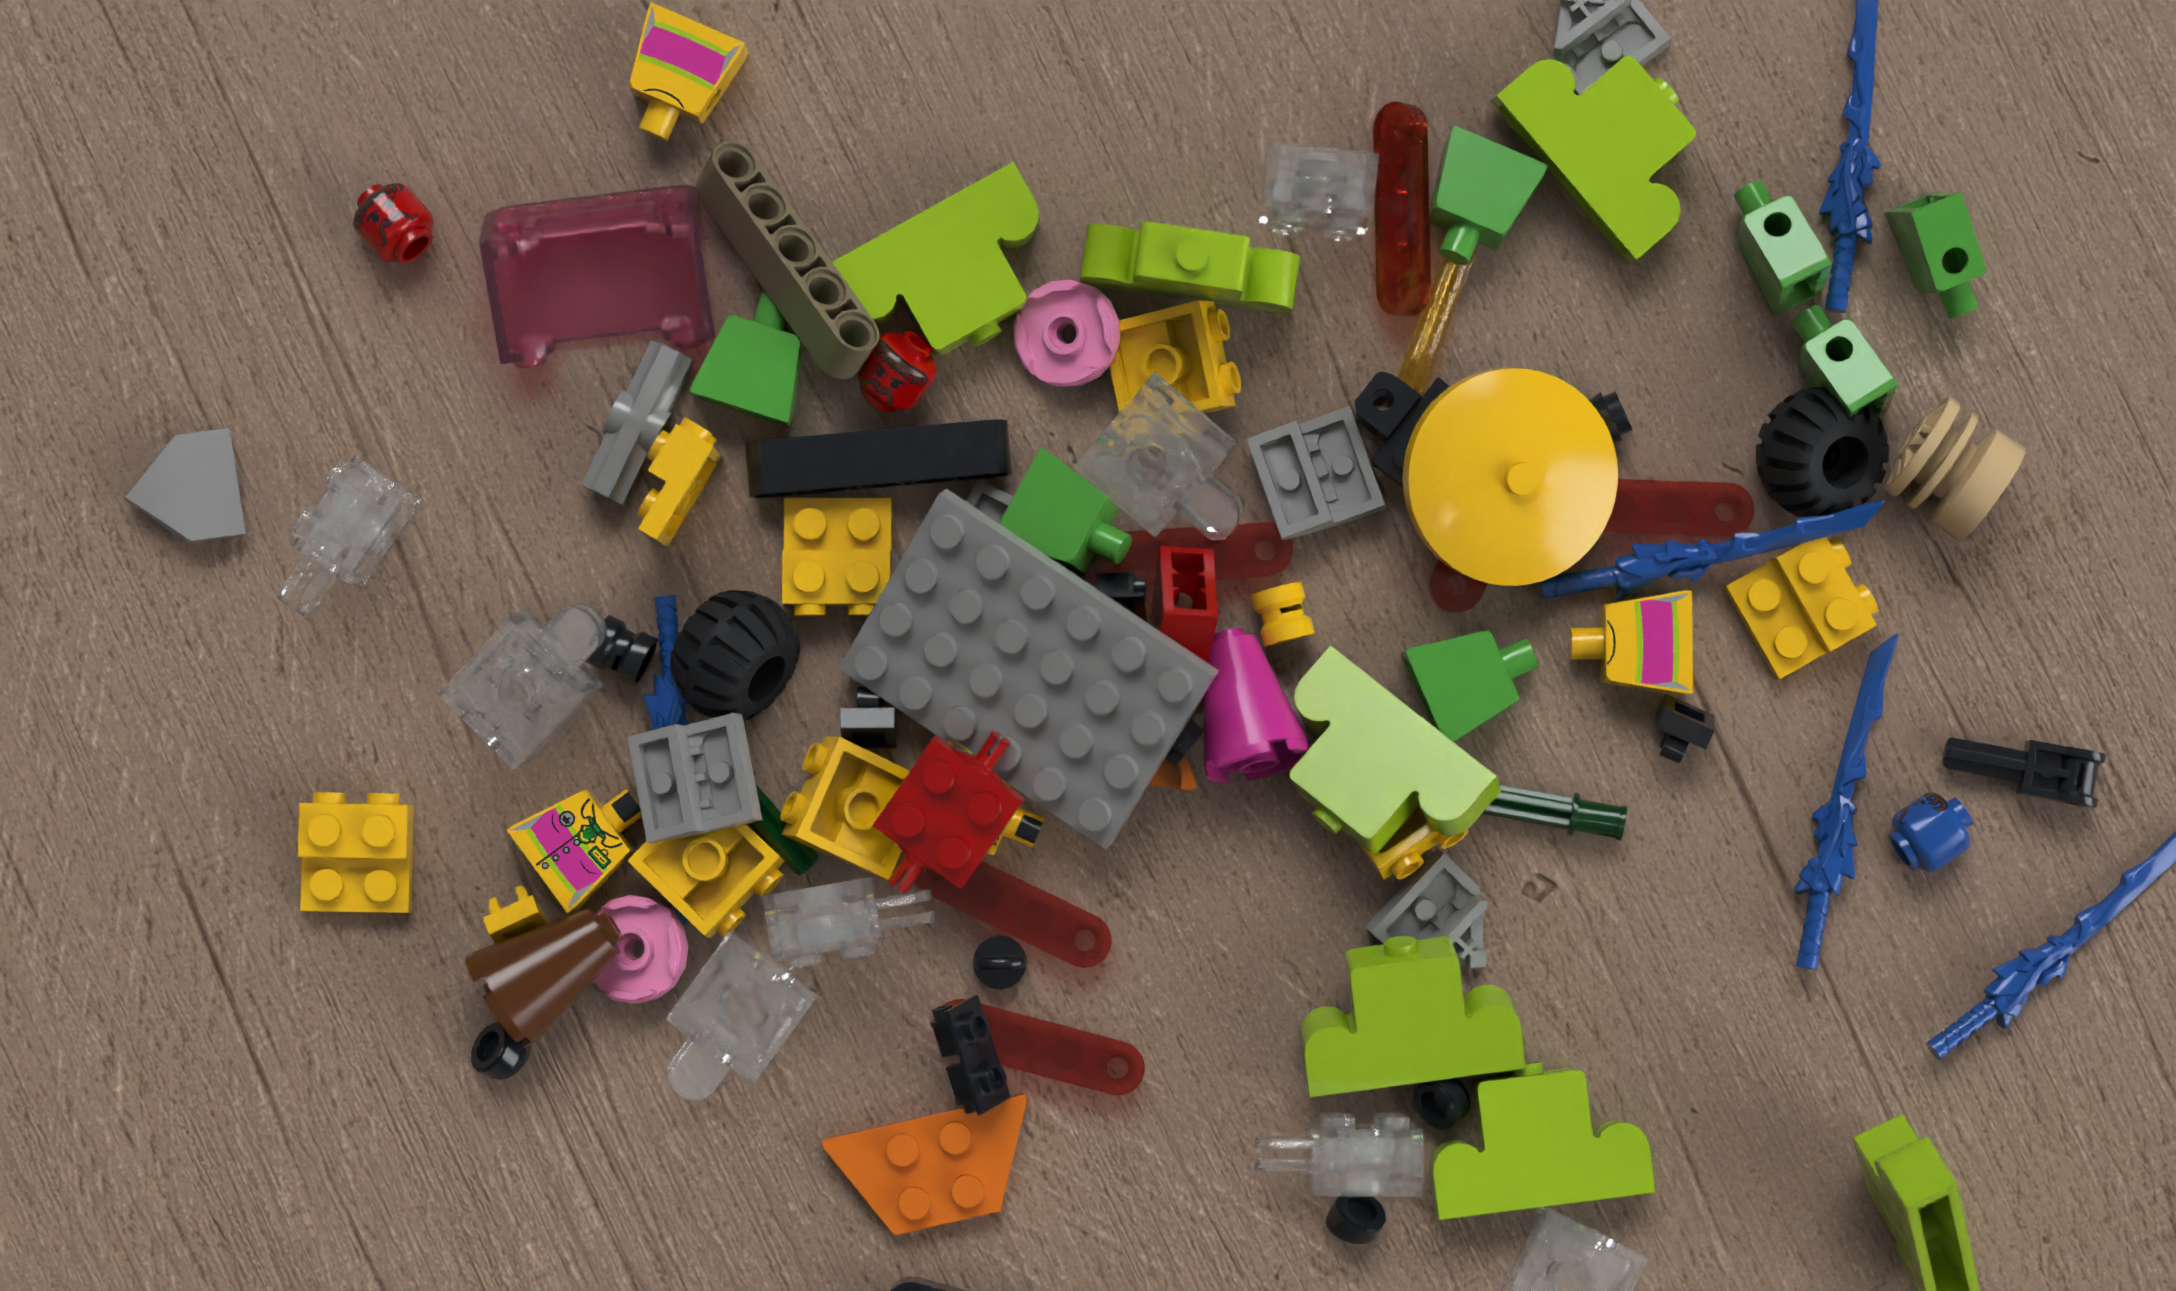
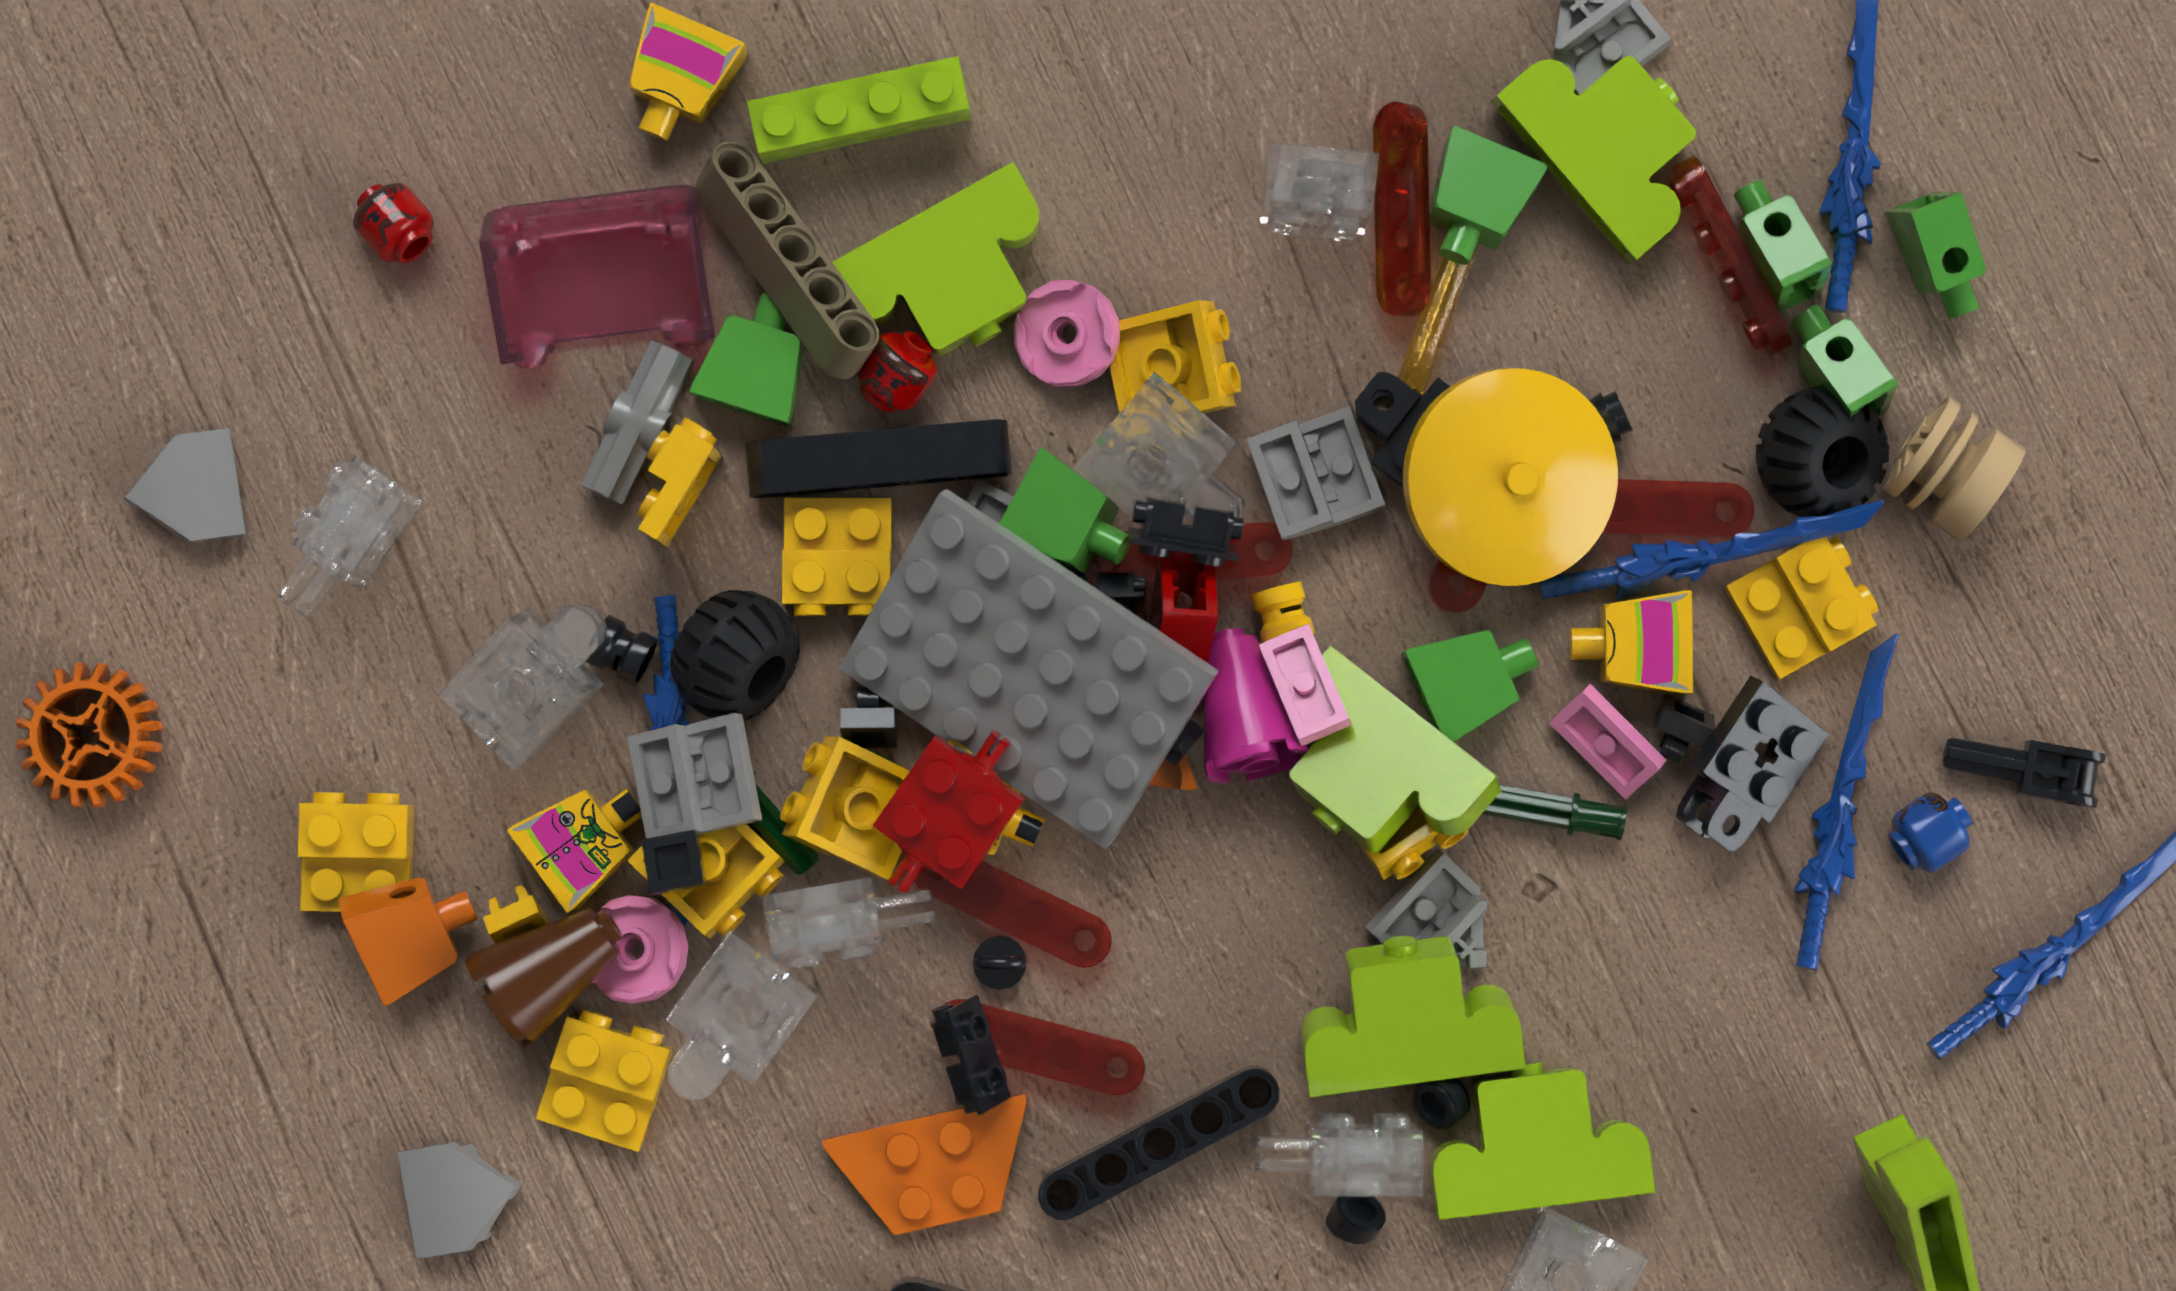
(100, 714): none -> orange gear
(404, 933): none -> orange torso
(451, 1197): none -> light grey slope
(497, 1053): black tile -> none
(605, 1080): none -> yellow plate
(673, 862): none -> black tile
(859, 110): none -> lime brick
(1143, 1165): none -> black beam
(1190, 266): lime brick -> none
(1205, 539): none -> black hinge
(1305, 684): none -> bright pink plate
(1607, 741): none -> bright pink plate
(1735, 779): none -> plate
(1739, 274): none -> clear red plate

